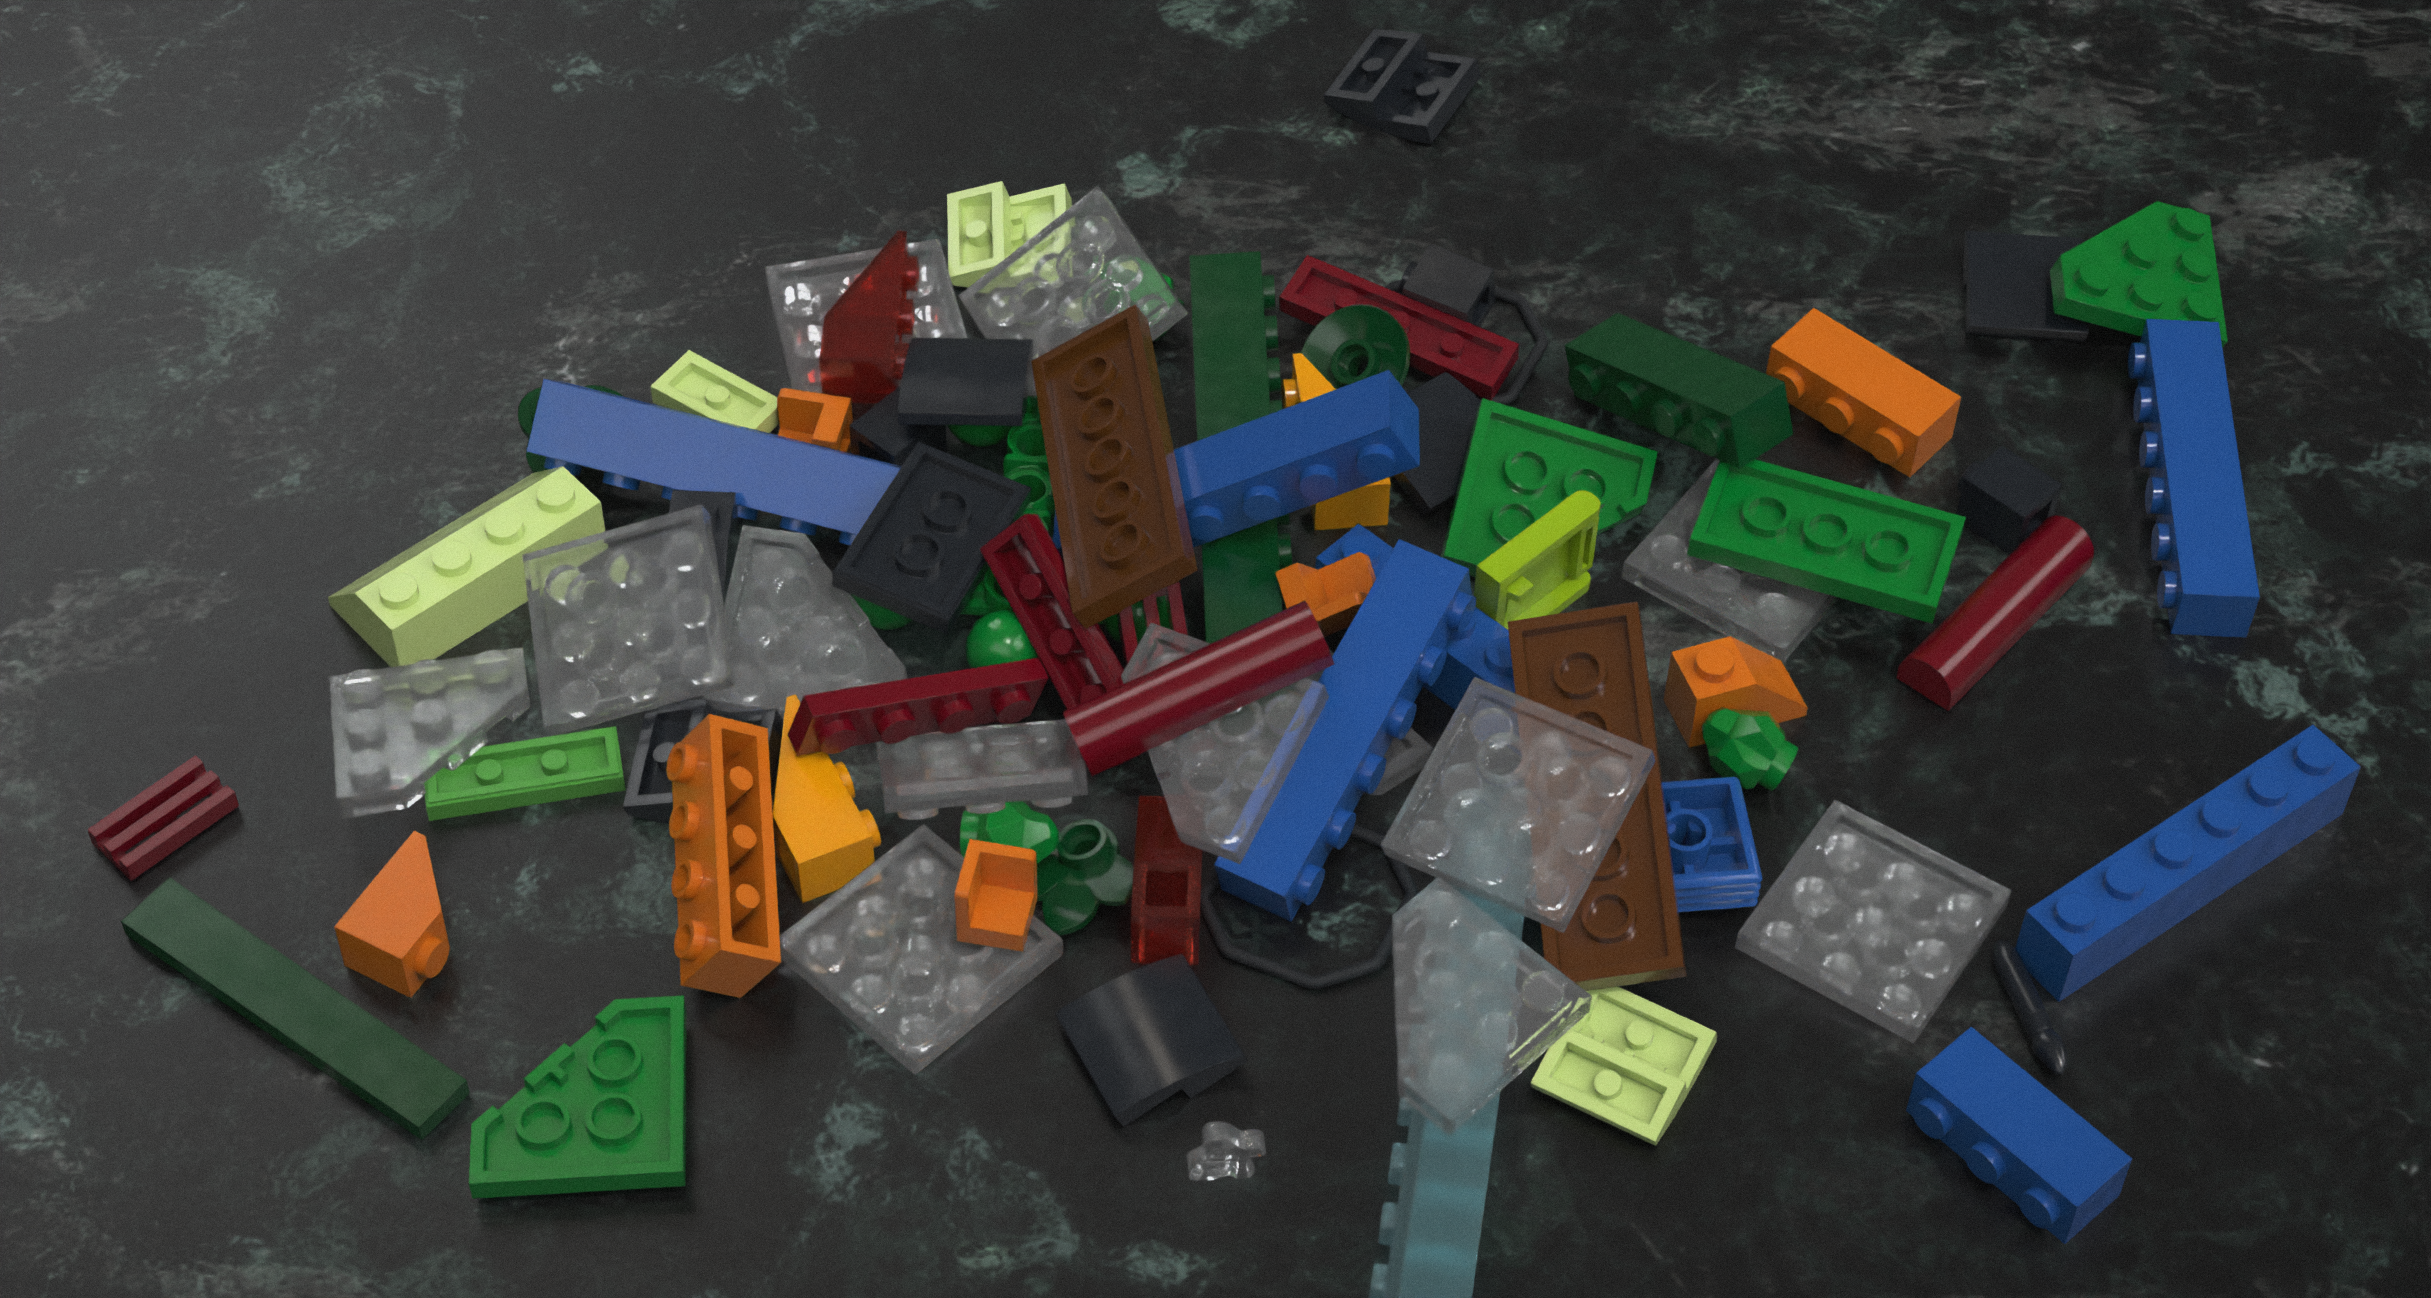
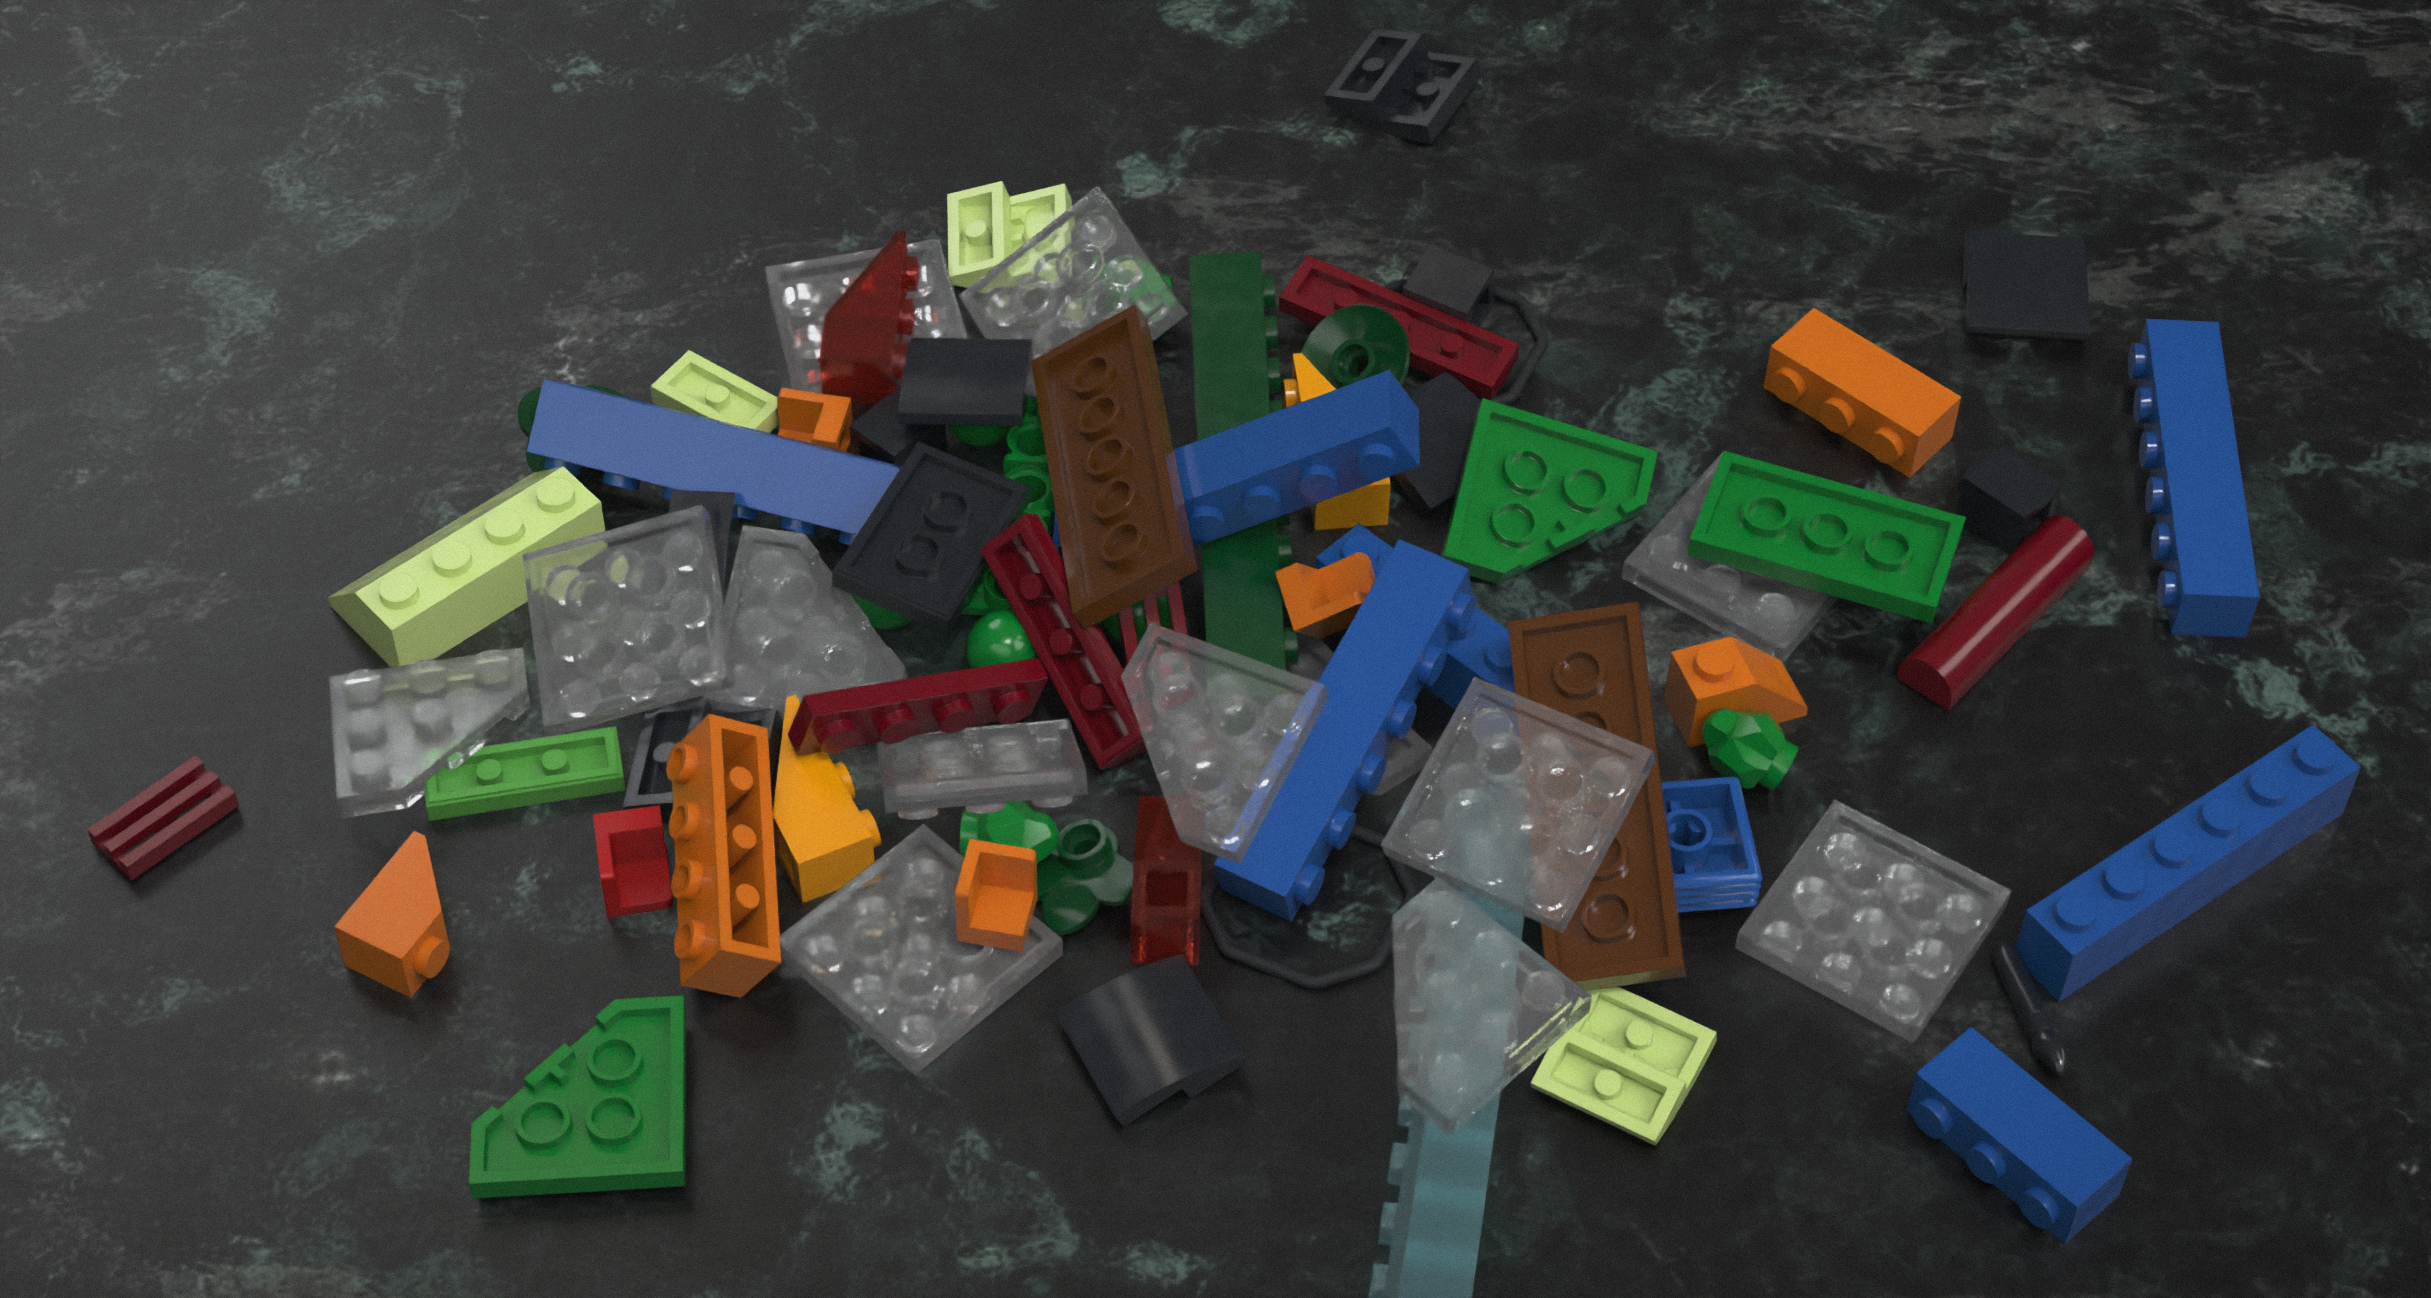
(296, 1008): dark green tile -> none
(633, 861): none -> red panel
(1198, 687): dark red brick -> none
(1225, 1152): clear piece -> none
(1542, 565): lime container -> none
(1679, 390): dark green brick -> none
(2141, 270): green plate -> none

